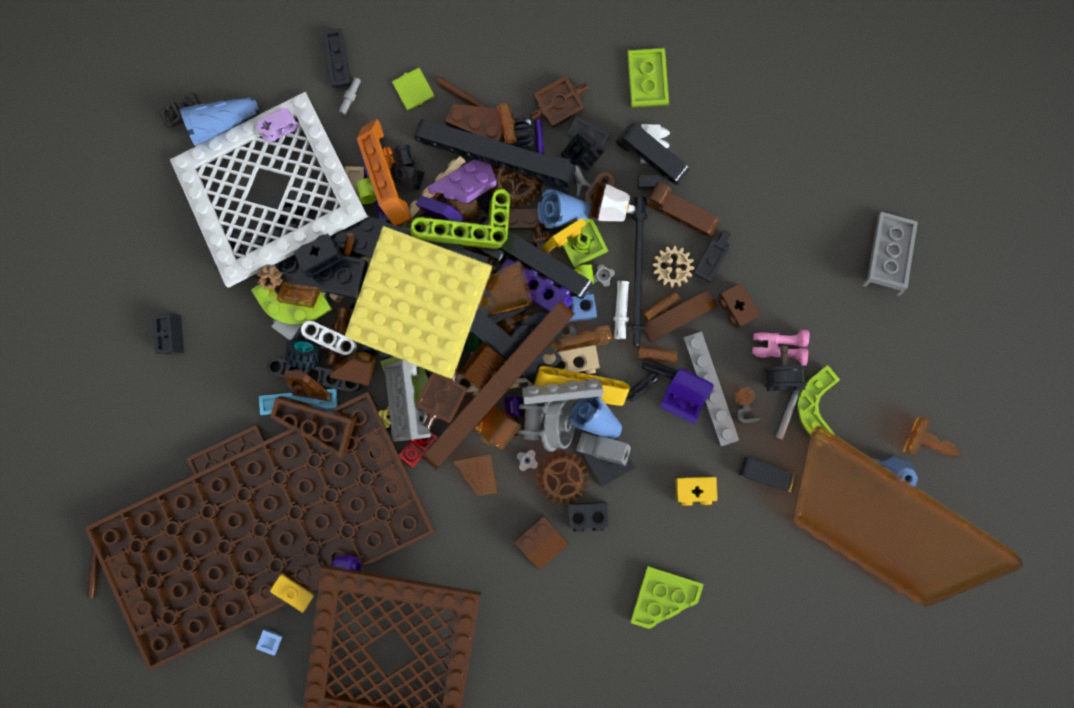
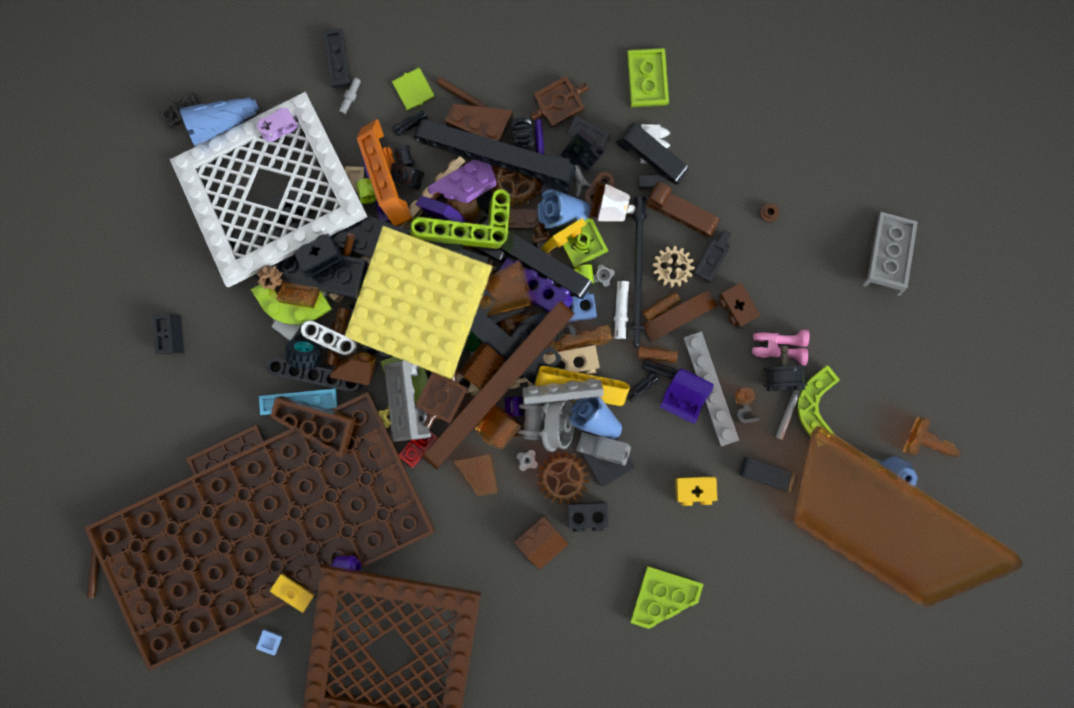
(304, 386): reddish brown wing -> none
(409, 122): none -> black axle
(507, 123): clear orange pin -> none
(769, 218): none -> reddish brown plate

